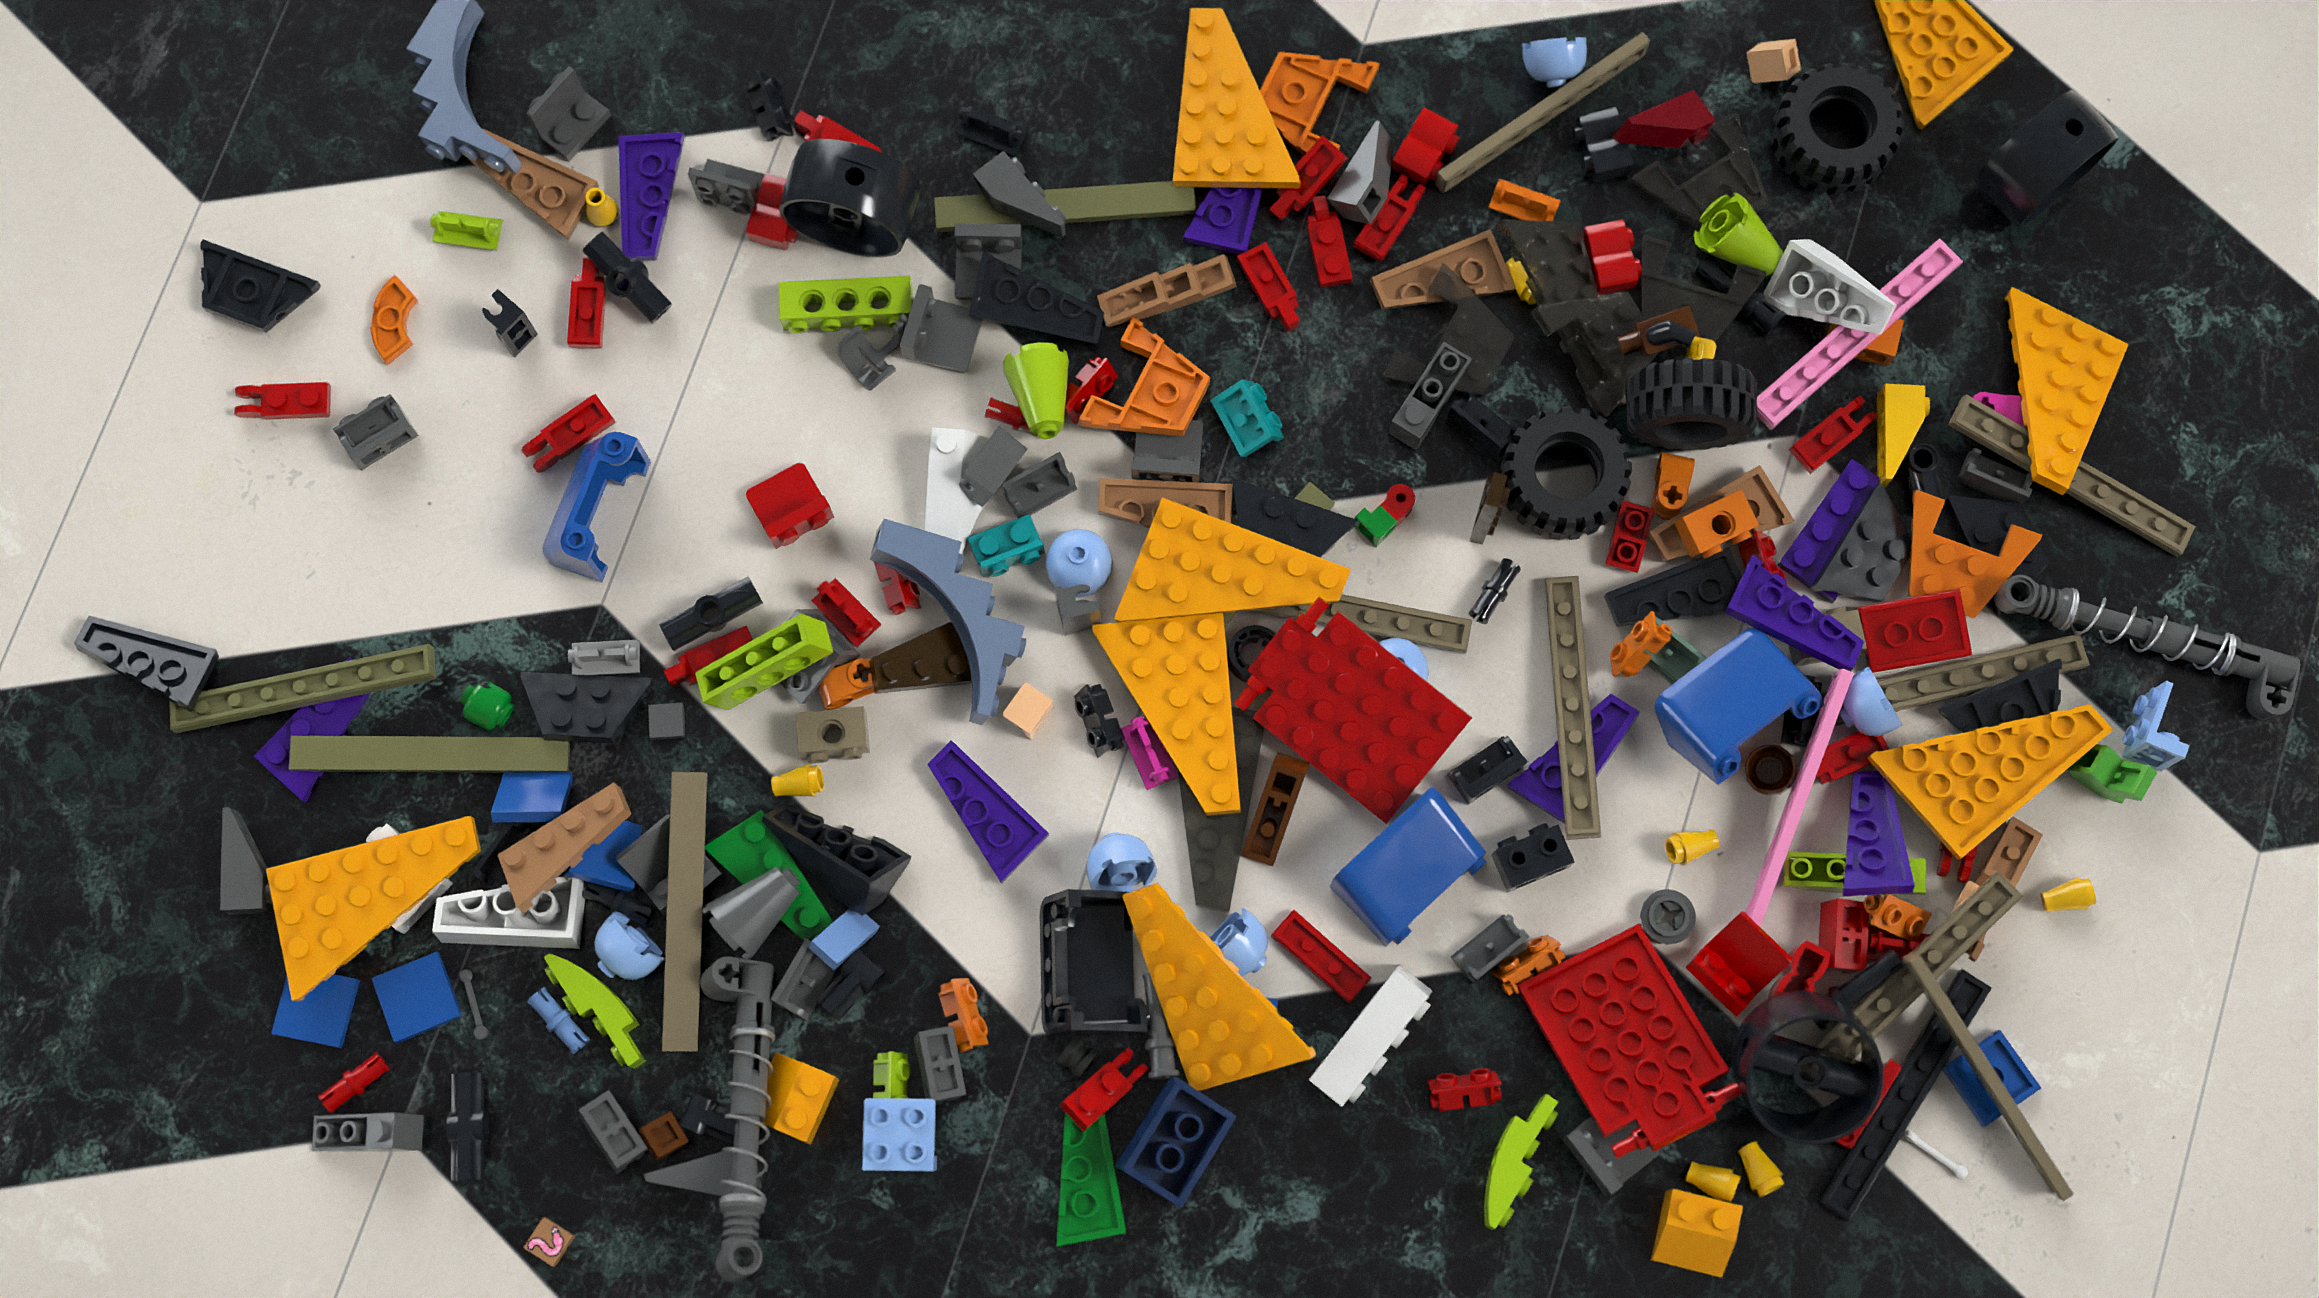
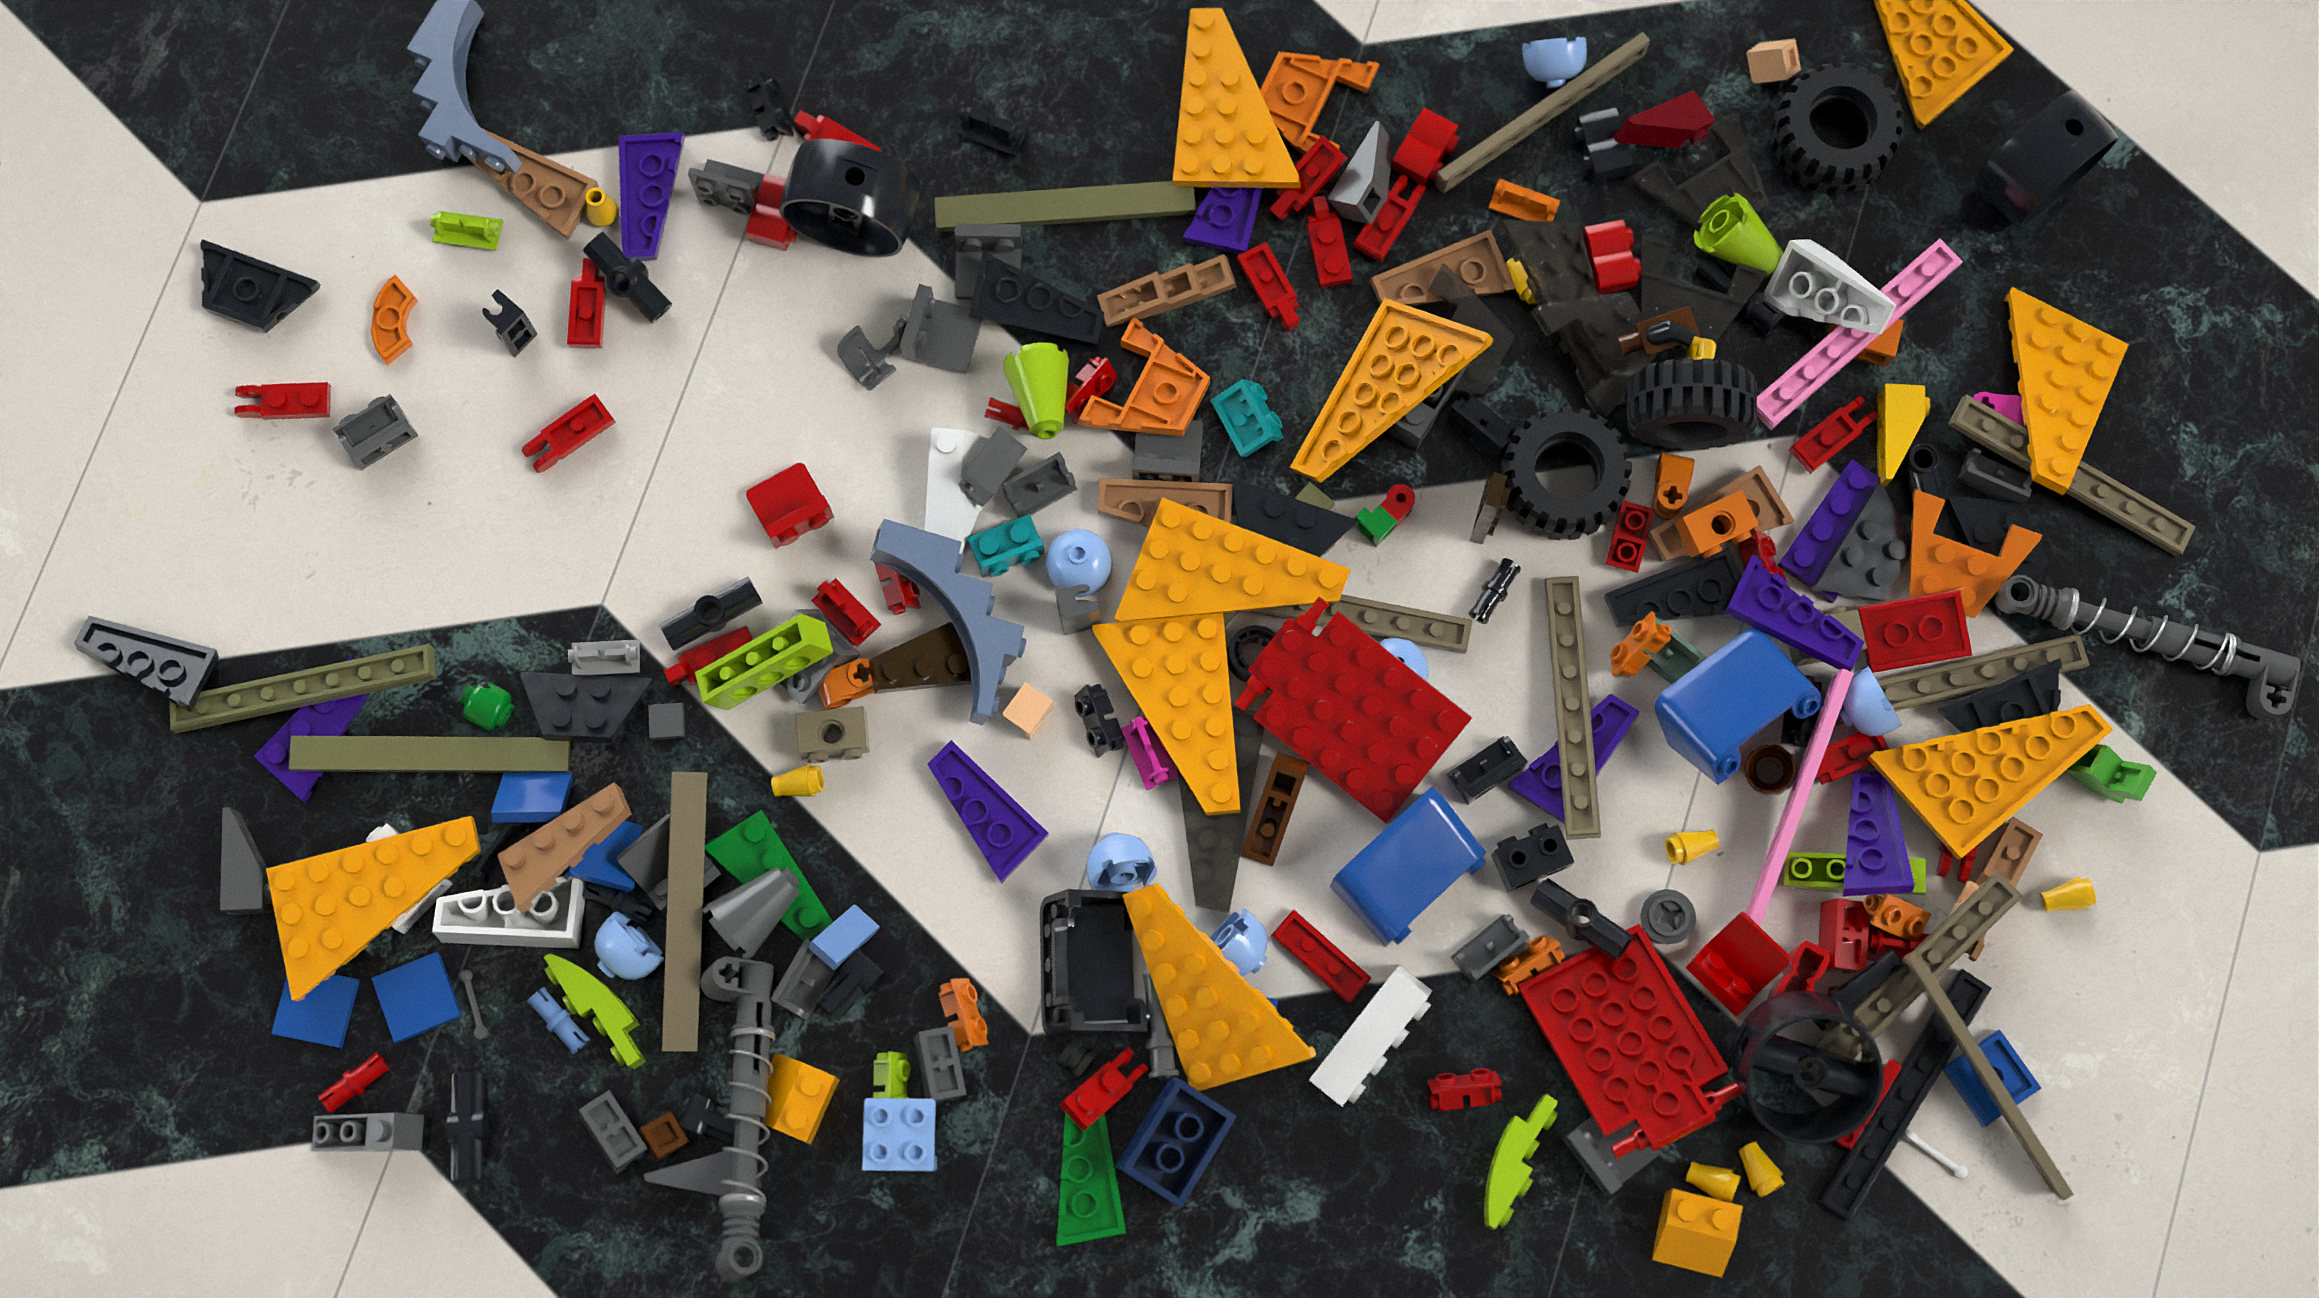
(549, 1241): medium nougat tile -> none
(566, 115): dark grey bracket -> none
(569, 539): blue windscreen -> none
(831, 293): lime brick -> none
(847, 865): black wedge -> none
(1011, 193): dark grey slope -> none
(1391, 372): none -> light orange wing
(1597, 932): none -> black piece
(2143, 740): light blue bracket -> none

